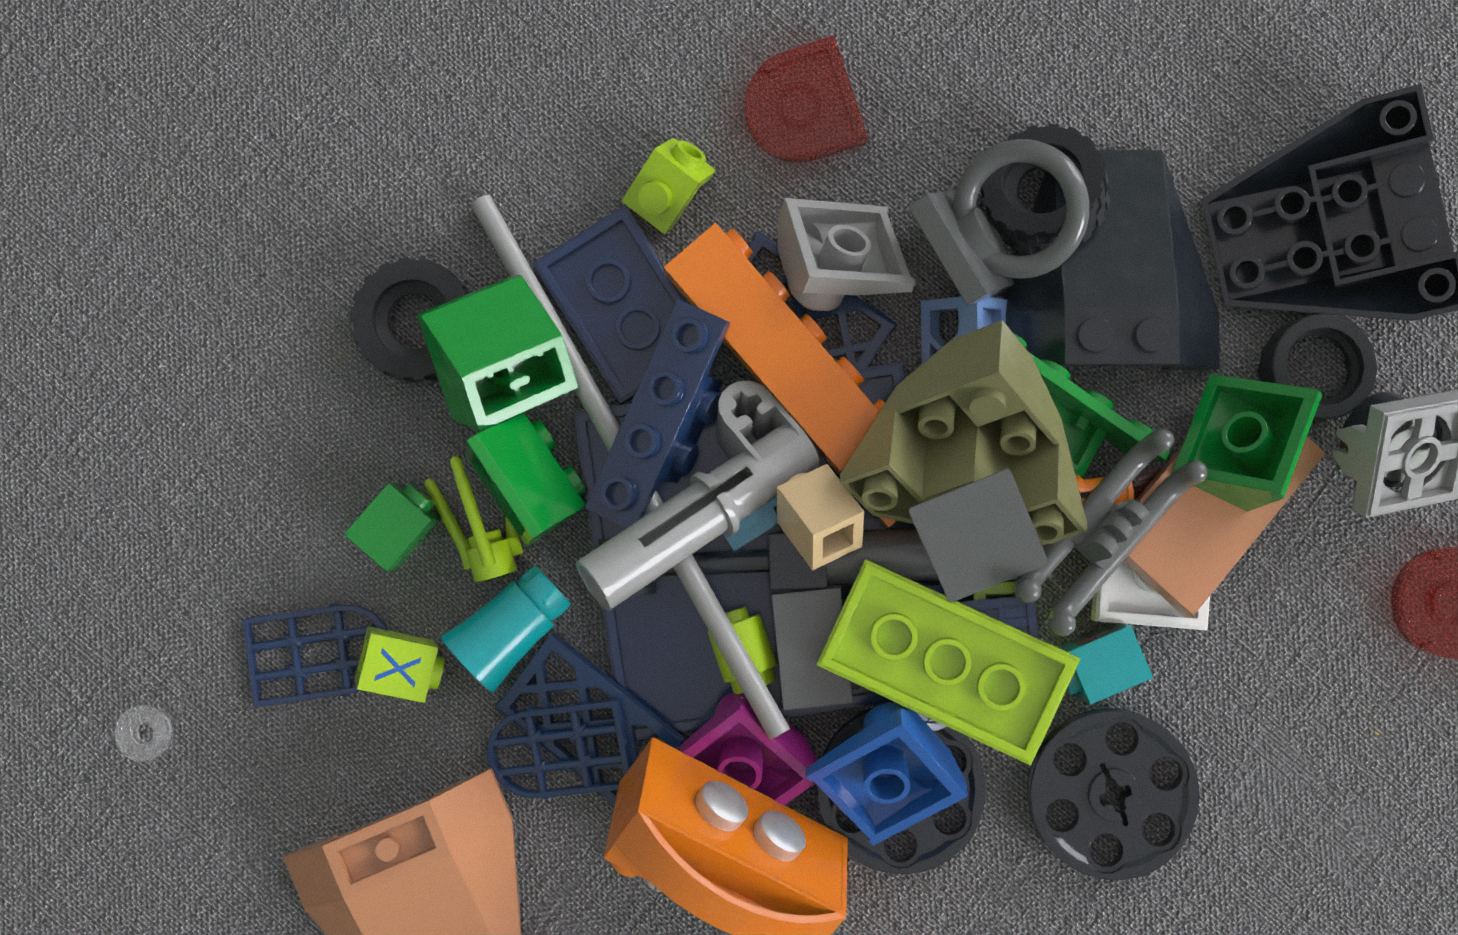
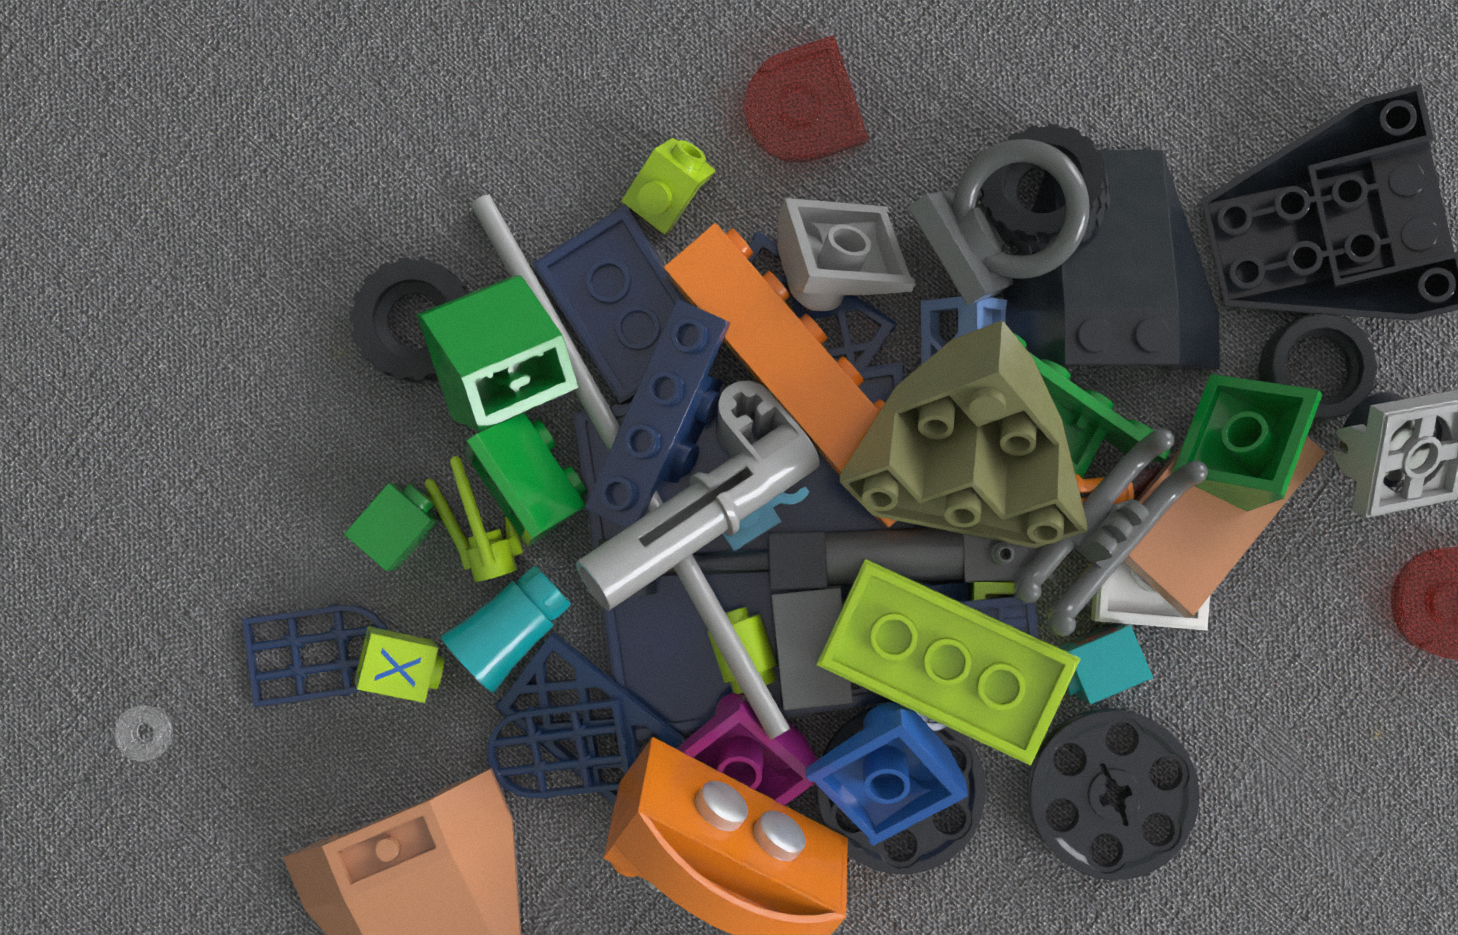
(819, 516): tan brick -> none
(978, 535): dark grey sticker -> none

